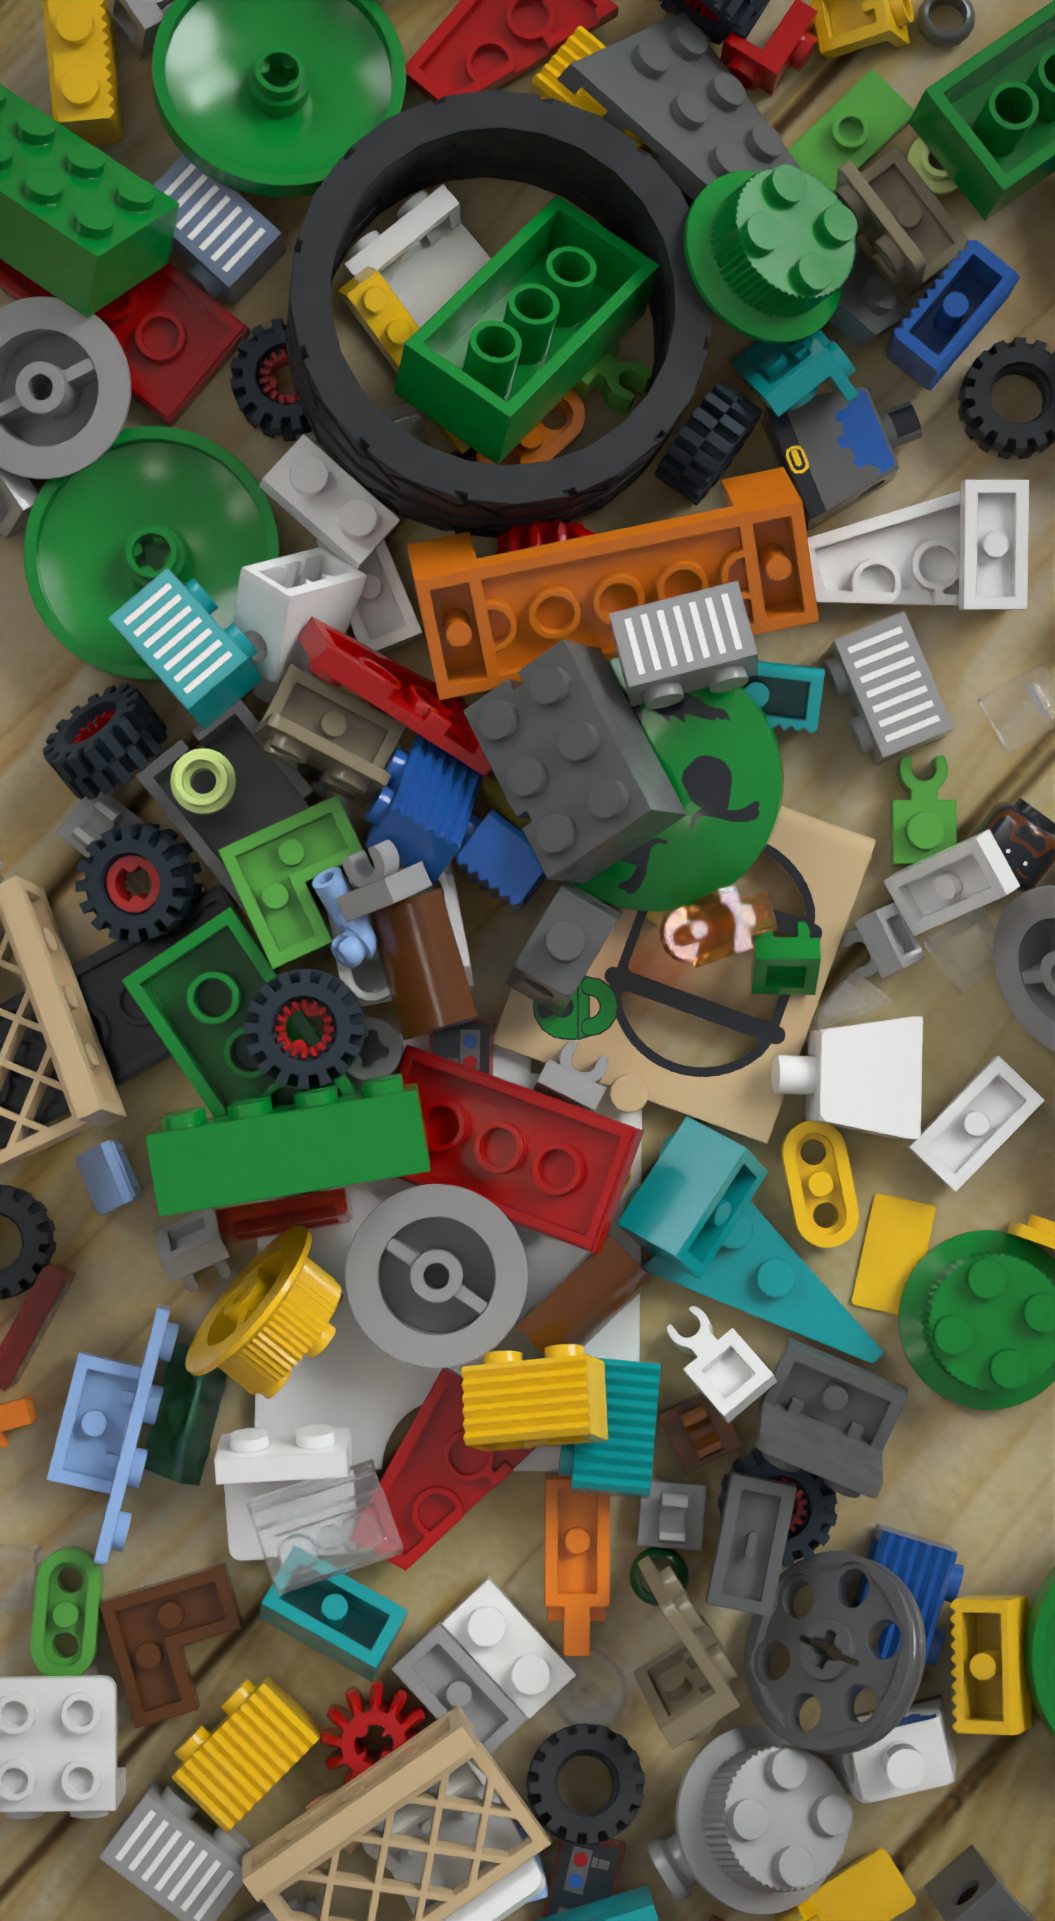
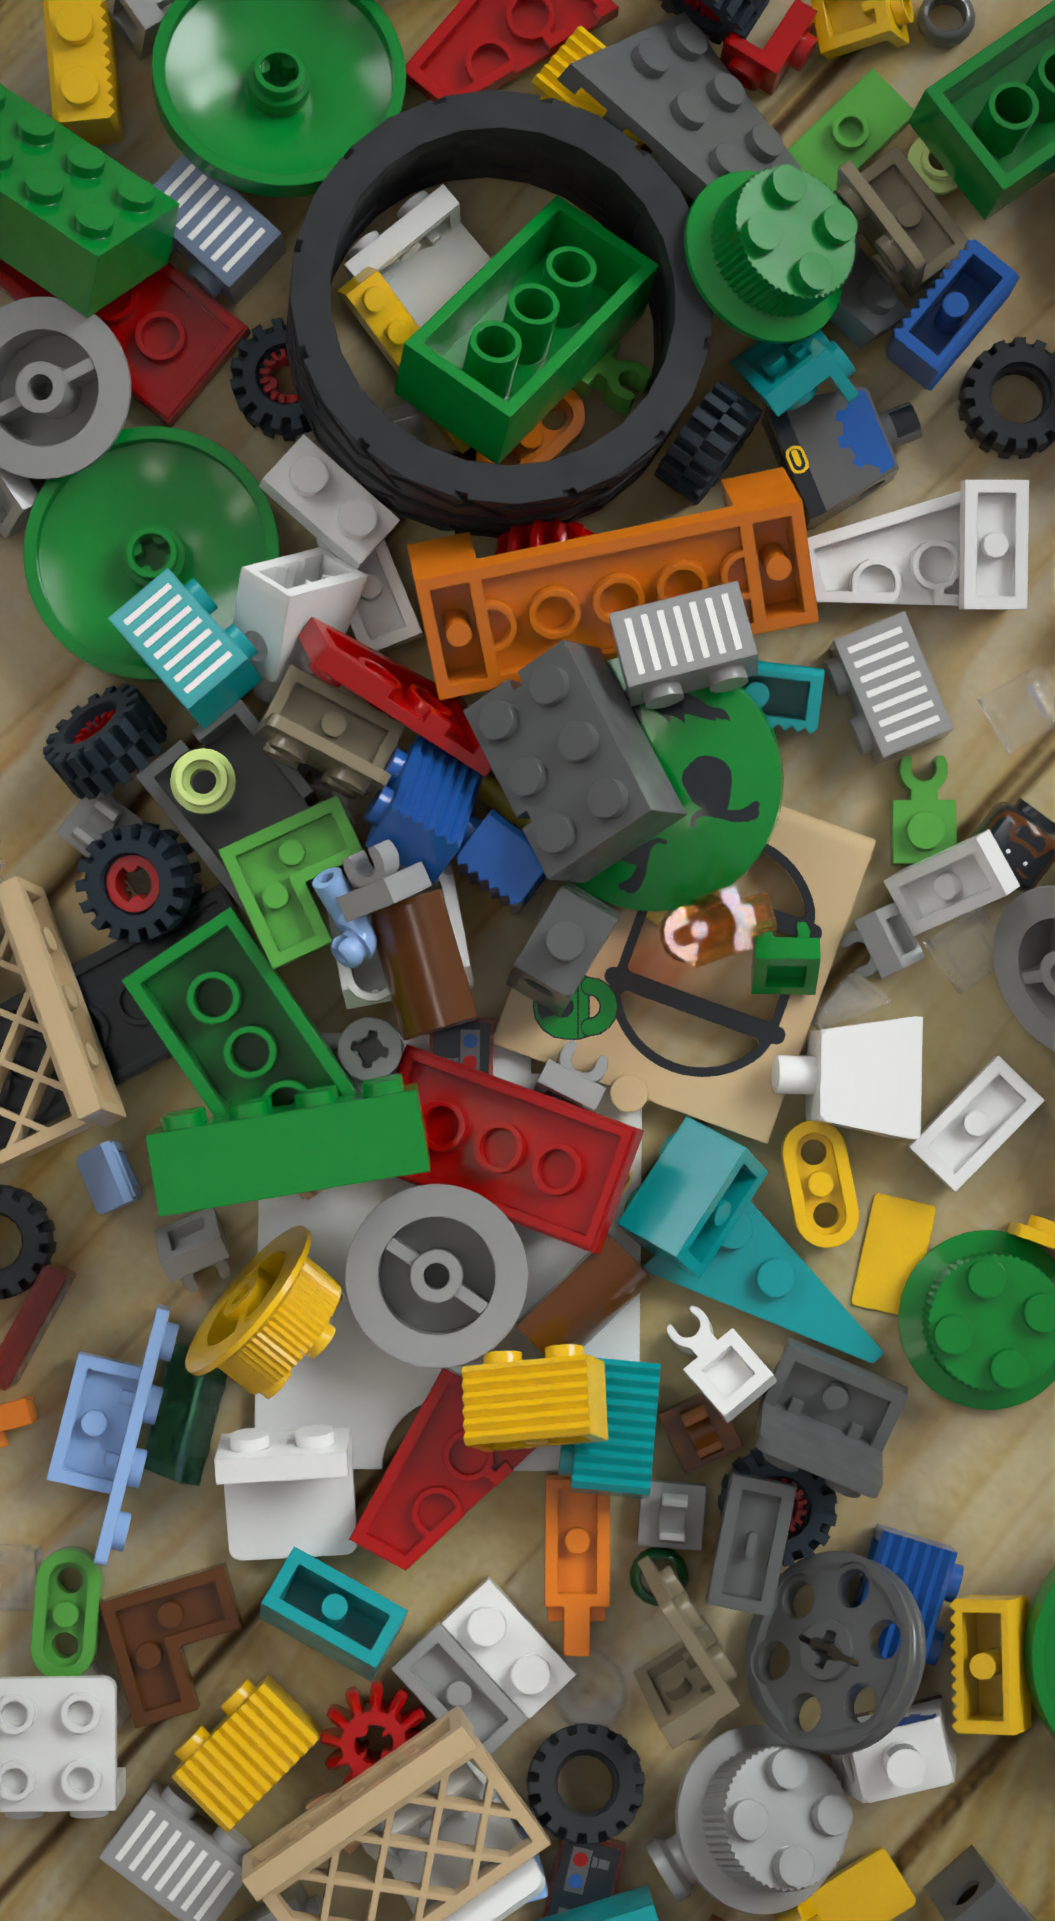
(279, 1215): clear red tile -> none
(294, 1061): black bush -> none
(324, 1528): clear plate -> none

